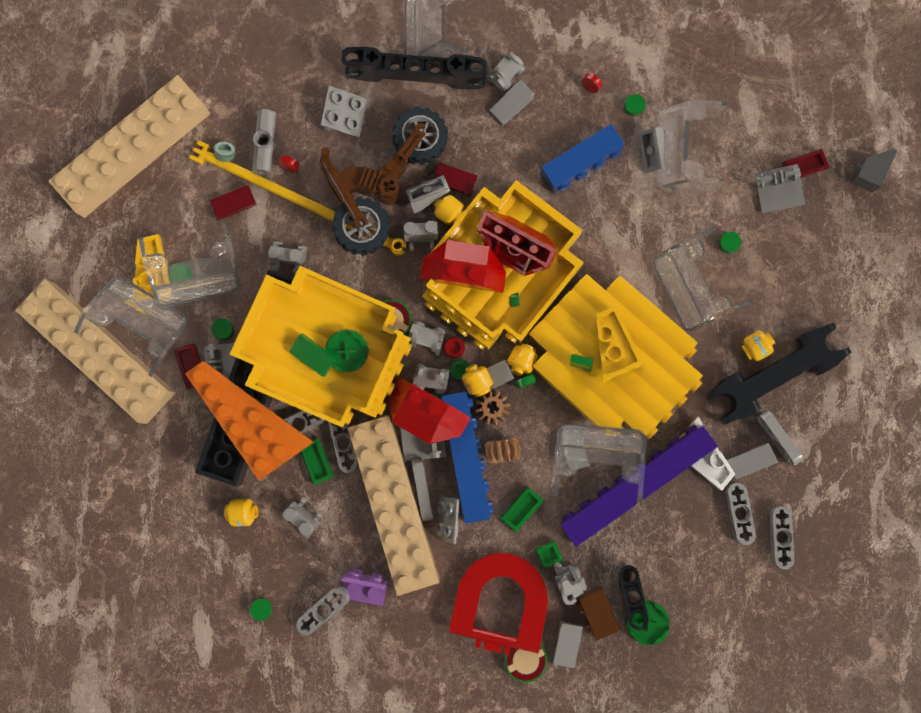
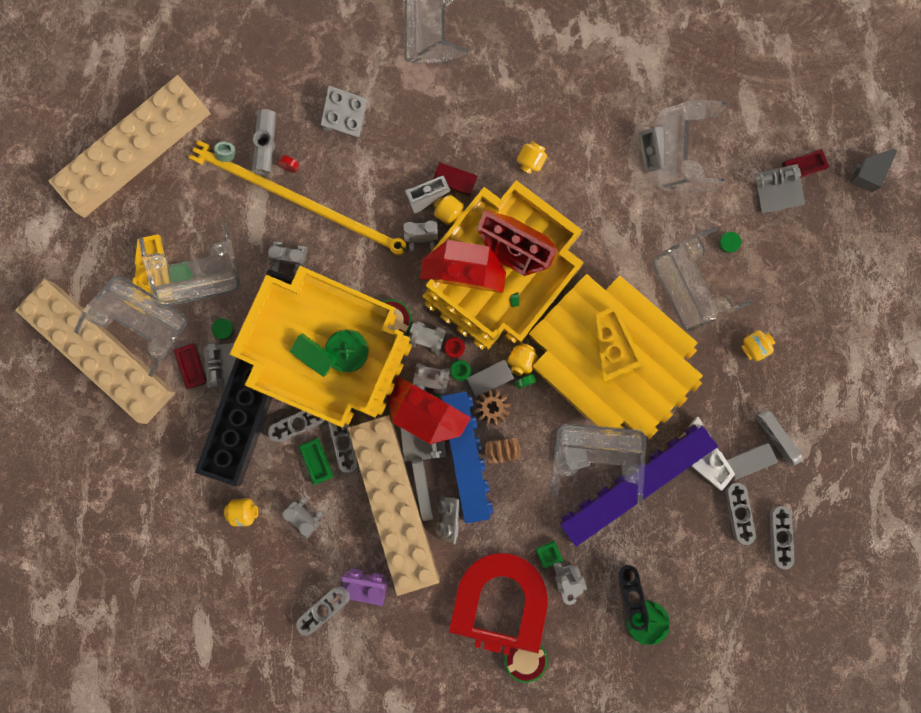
(233, 202): dark red tile -> none
(253, 428): orange wing -> none
(261, 609): green tile -> none
(375, 66): black piece -> none
(379, 182): piece -> none
(477, 380): yellow head -> none
(505, 71): light grey piece -> none
(512, 102): light grey slope -> none
(521, 509): green tile -> none
(531, 157): none -> yellow head
(567, 644): light grey slope -> none
(581, 362): green tile -> none
(582, 158): blue brick -> none
(591, 82): red tile -> none
(598, 613): reddish brown brick -> none
(634, 105): green tile -> none
(745, 392): black piece -> none

